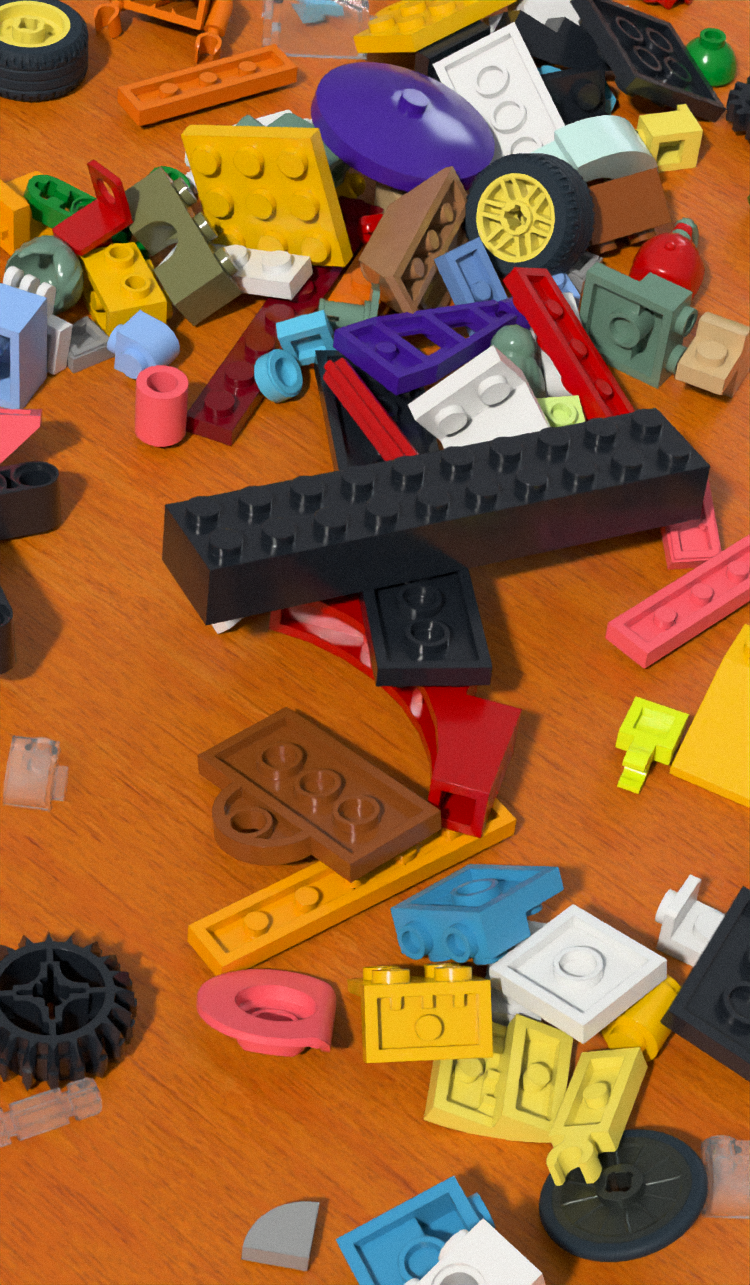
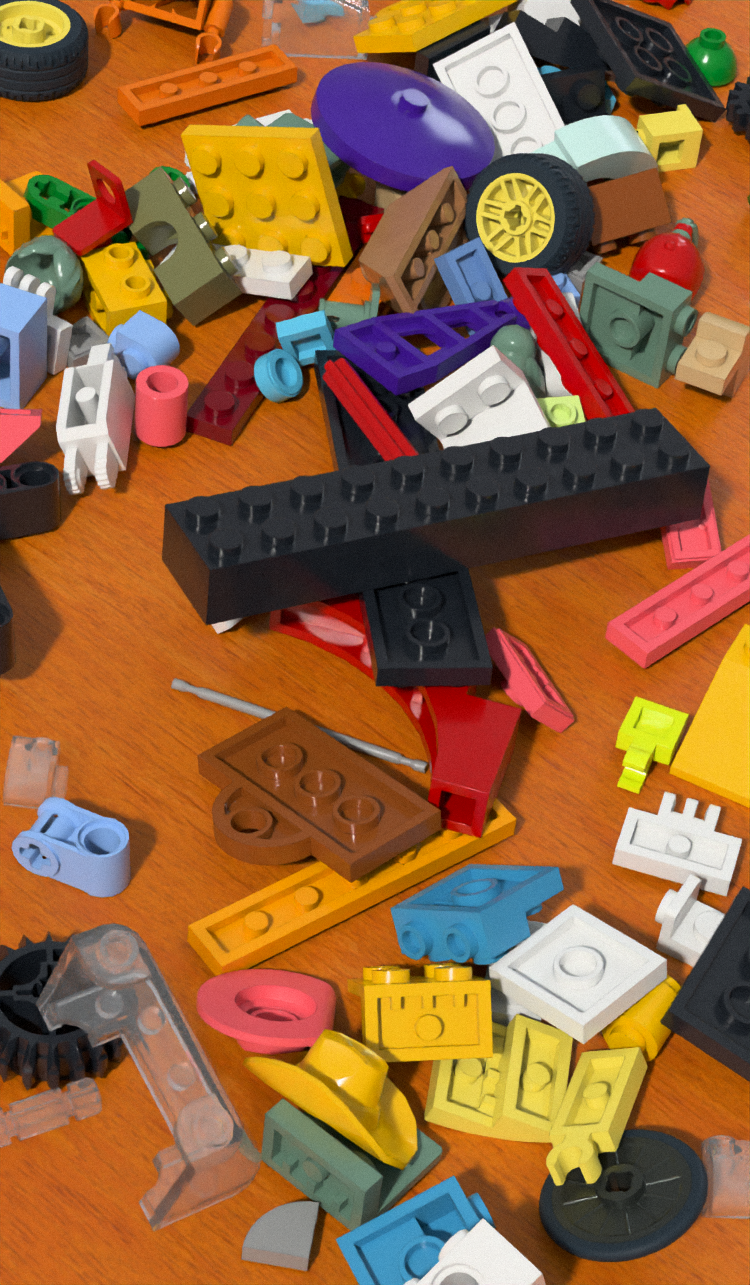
(79, 848): none -> light blue piece
(95, 420): none -> white hinge
(118, 989): none -> clear windscreen
(261, 712): none -> light grey piece
(336, 1170): none -> sand green bracket
(348, 1091): none -> yellow hat
(526, 681): none -> coral plate
(678, 845): none -> white hinge

